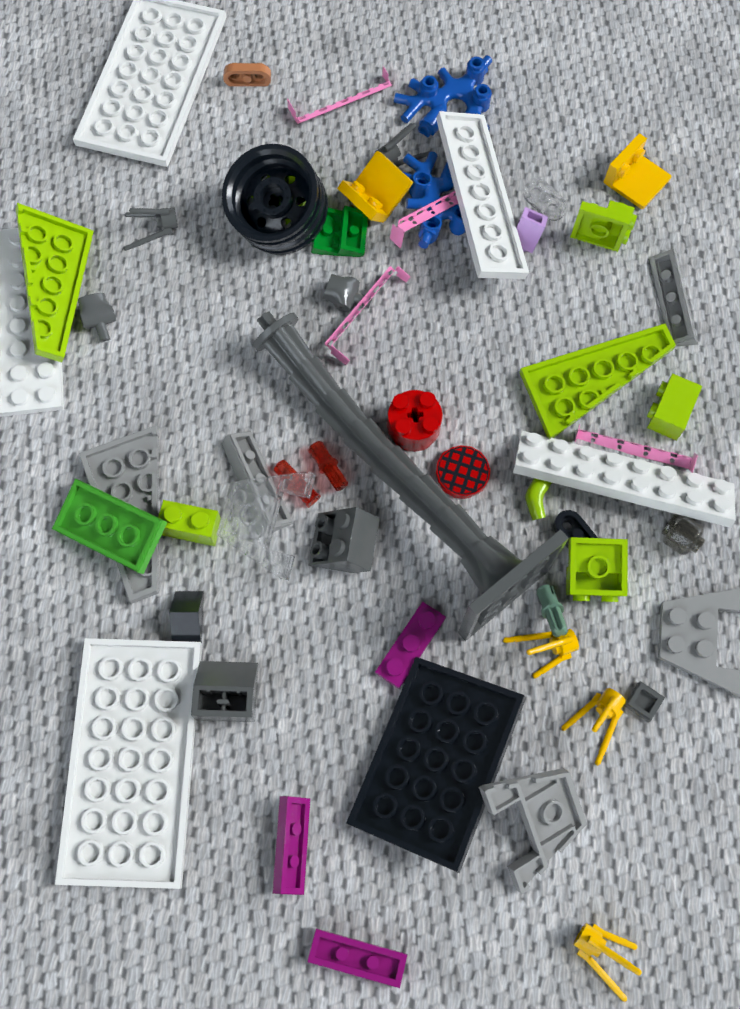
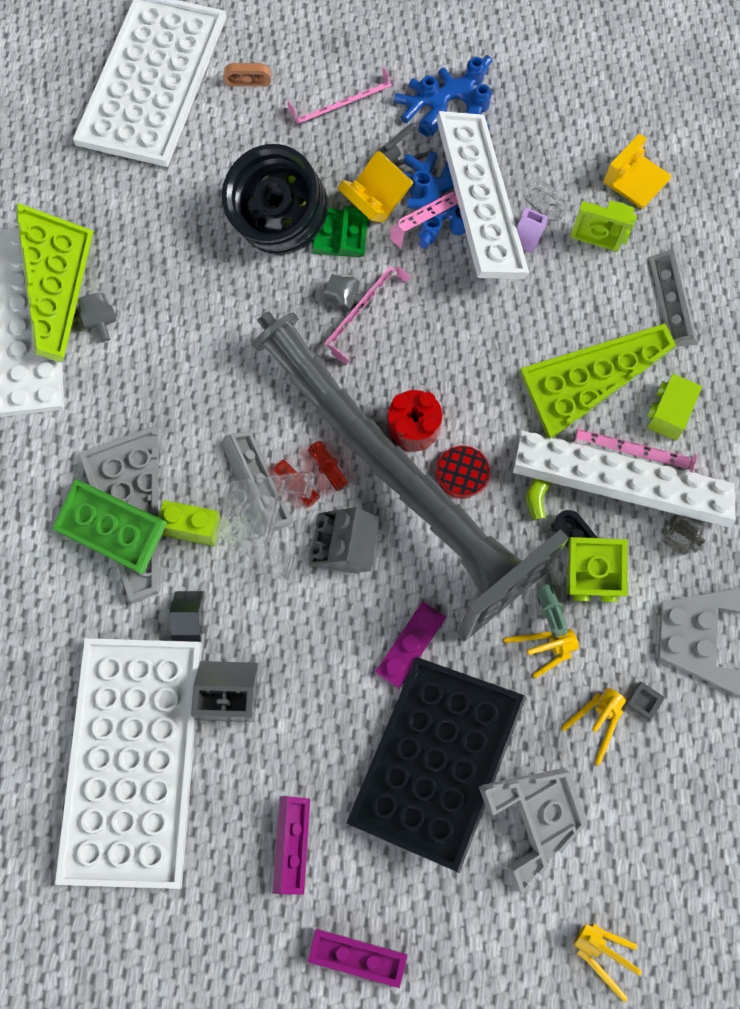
(164, 217): dark grey plant -> none

